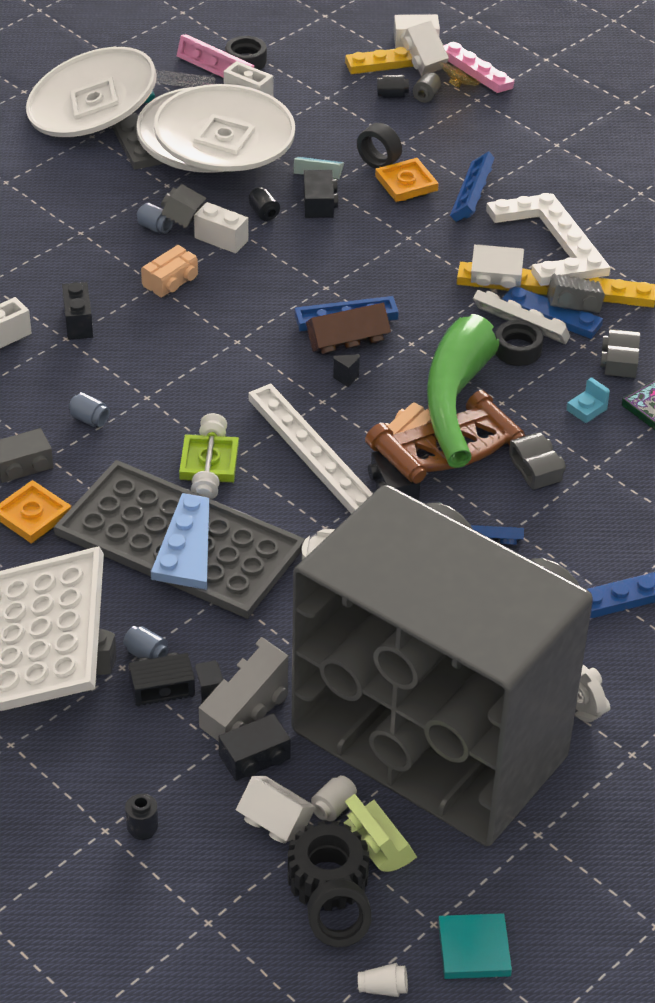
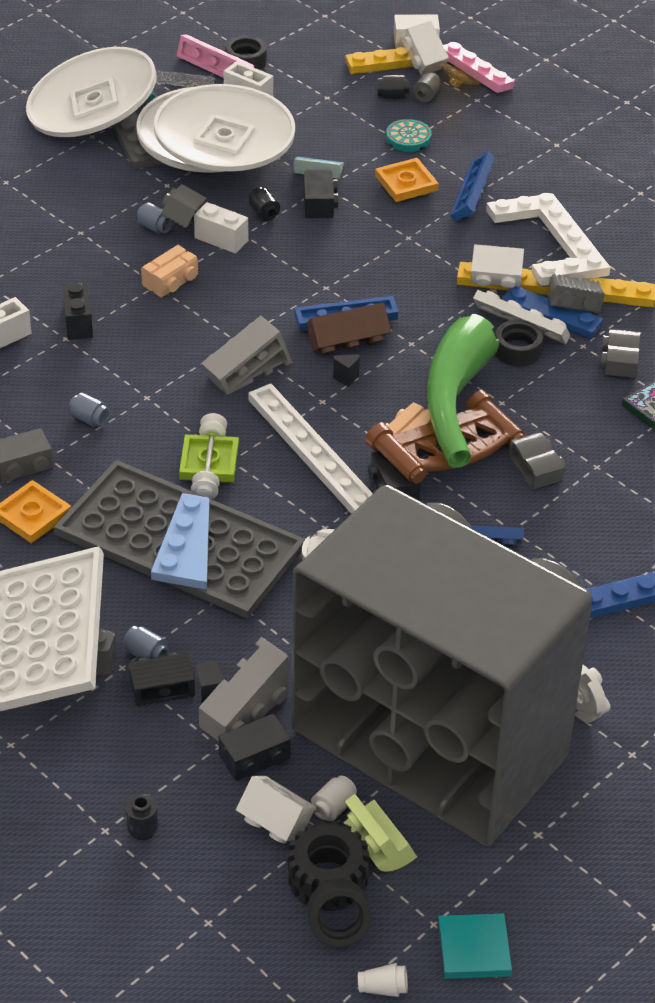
(246, 356): none -> light grey wedge
(387, 137): black tyre -> none
(408, 135): none -> teal tile
(590, 402): medium azure bracket -> none

